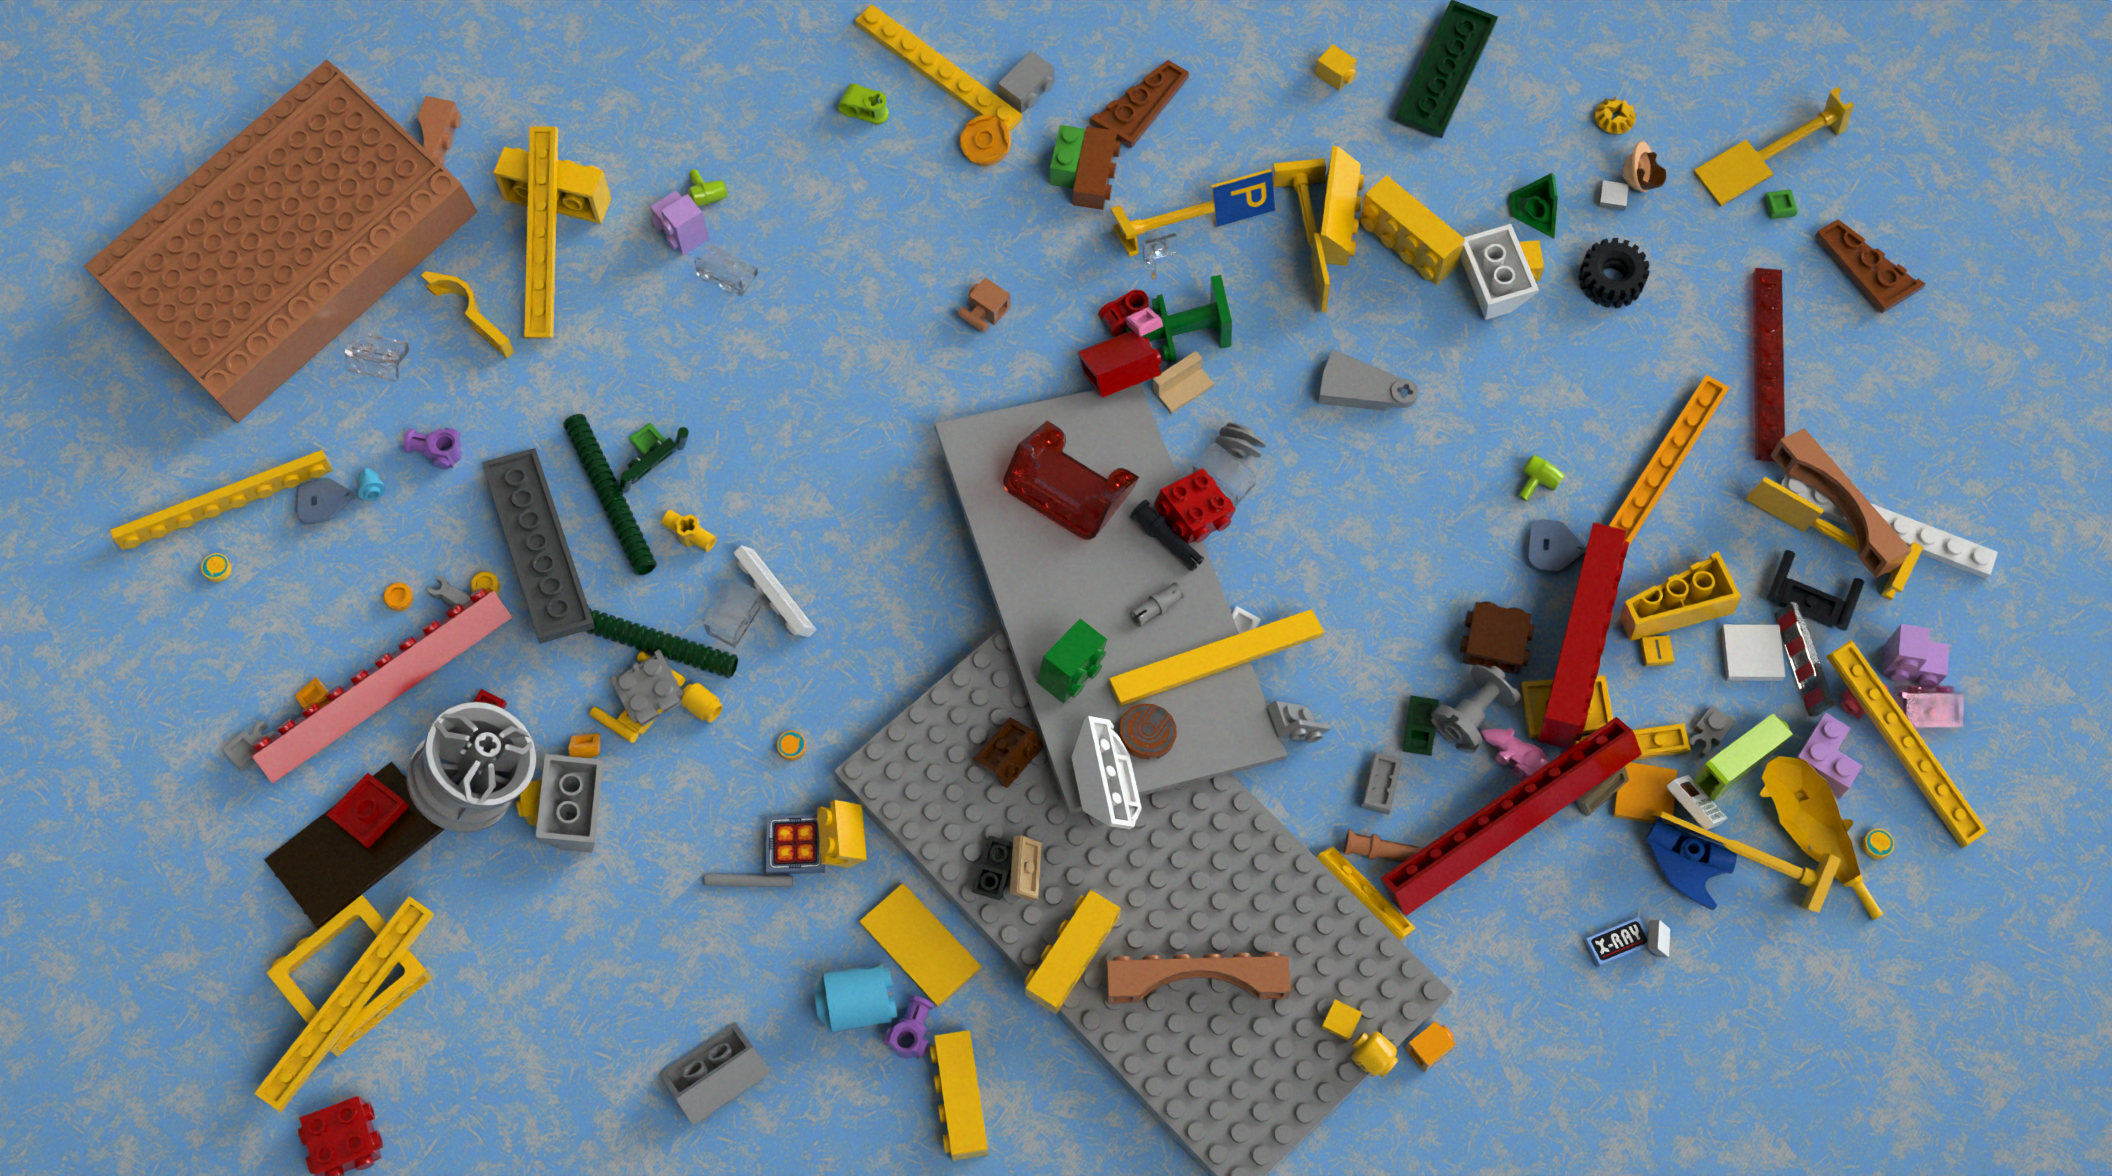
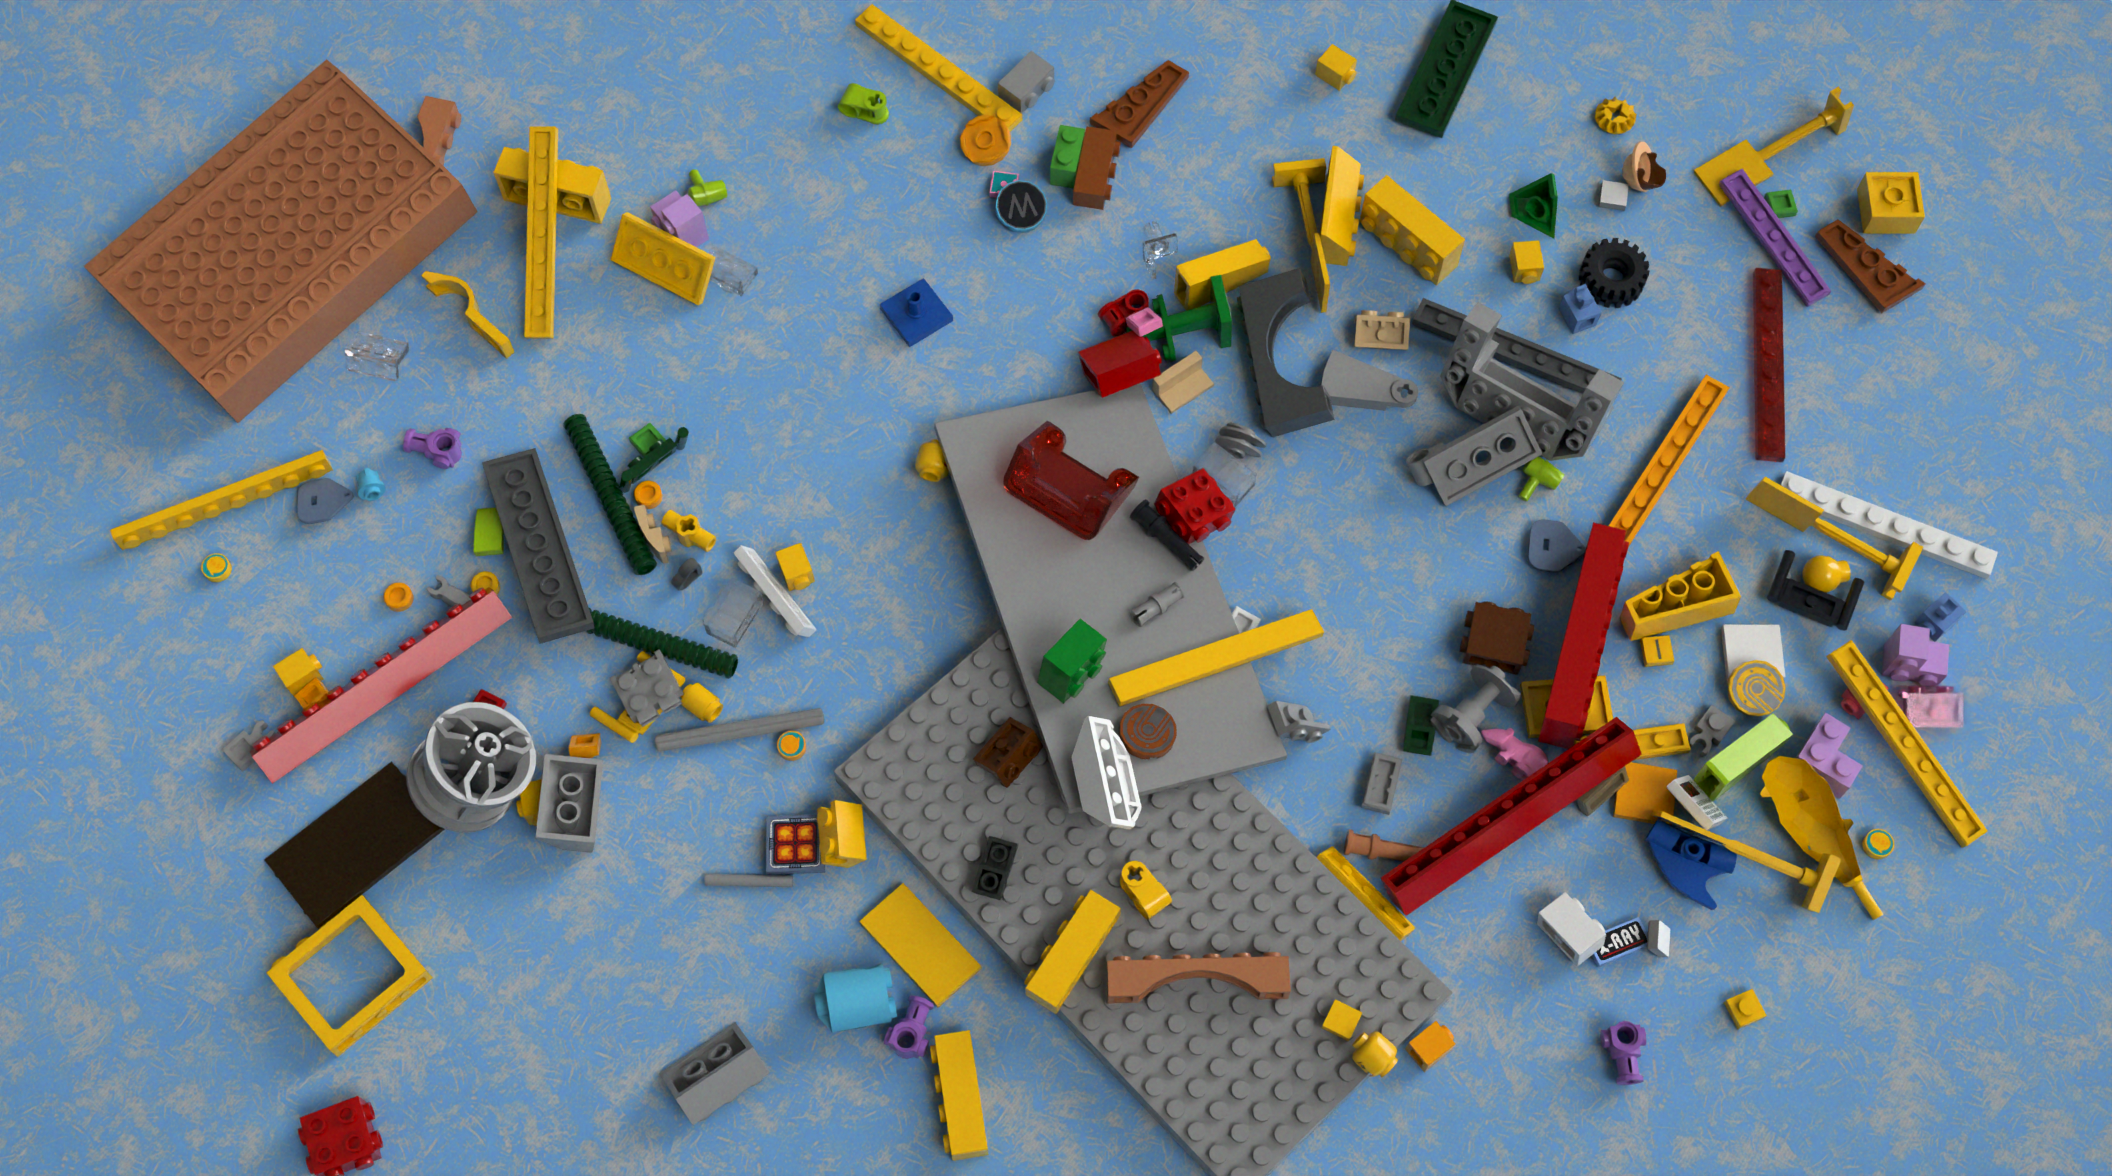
(298, 670): none -> yellow brick
(344, 1004): yellow plate -> none
(367, 810): red plate -> none
(488, 533): none -> lime slope
(648, 494): none -> light orange tile
(653, 535): none -> tan slope
(662, 258): none -> yellow tile
(687, 573): none -> dark grey tile
(739, 729): none -> light grey axle
(795, 567): none -> yellow brick
(916, 312): none -> blue tile
(931, 462): none -> yellow head
(986, 302): nougat brick -> none
(999, 180): none -> teal tile
(1021, 206): none -> black tile
(1025, 868): tan plate -> none
(1146, 893): none -> yellow piece
(1230, 202): piece -> none
(1234, 264): none -> yellow slope
(1265, 308): none -> dark grey arch
(1382, 331): none -> tan bracket
(1454, 465): none -> light grey hinge
(1489, 389): none -> light grey wedge
(1498, 271): white slope -> none
(1511, 348): none -> dark grey plate
(1571, 928): none -> white brick
(1579, 309): none -> medium blue brick
(1625, 1054): none -> medium lavender connector
(1745, 1009): none -> yellow plate
(1756, 688): none -> tile
(1774, 237): none -> medium lavender tile
(1804, 659): clear smoke tile -> none
(1825, 573): none -> yellow piece
(1876, 541): nougat arch -> none
(1890, 203): none -> yellow container
(1940, 616): none -> medium blue brick

